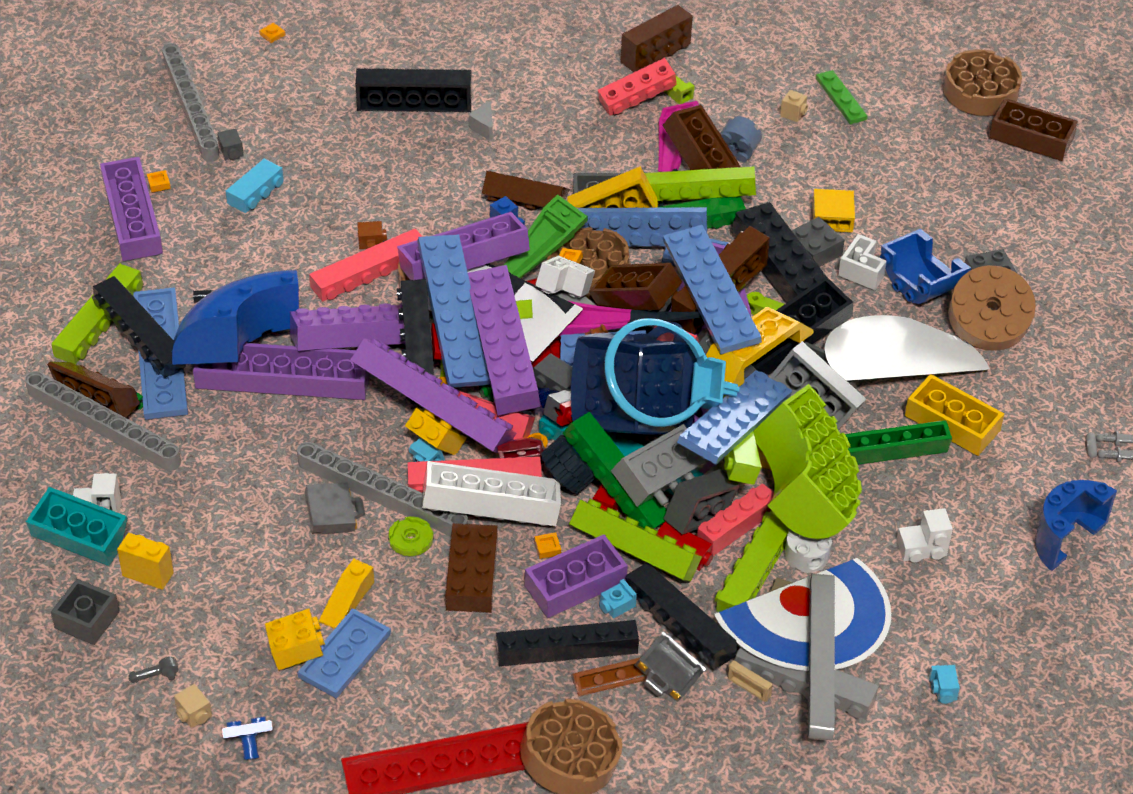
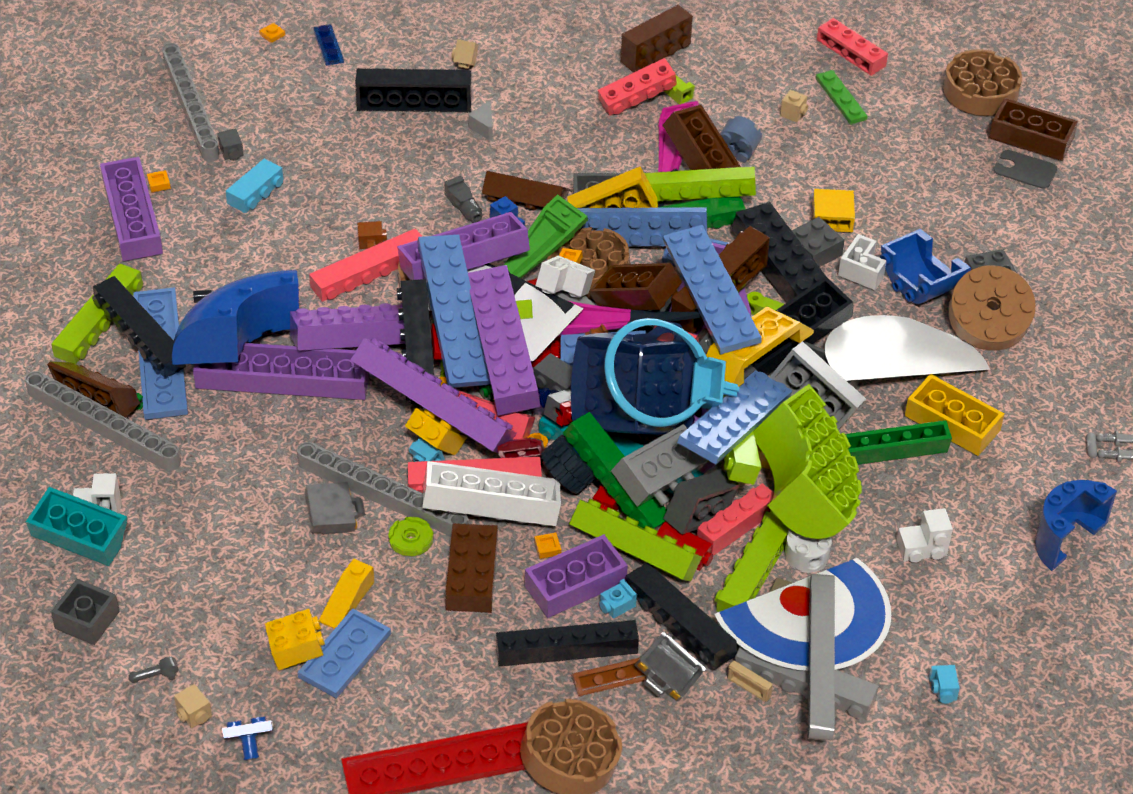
(145, 560): yellow brick -> none
(328, 45): none -> clear blue plate
(461, 198): none -> dark grey piece
(465, 53): none -> tan brick
(852, 46): none -> coral brick
(1026, 169): none -> dark grey piece

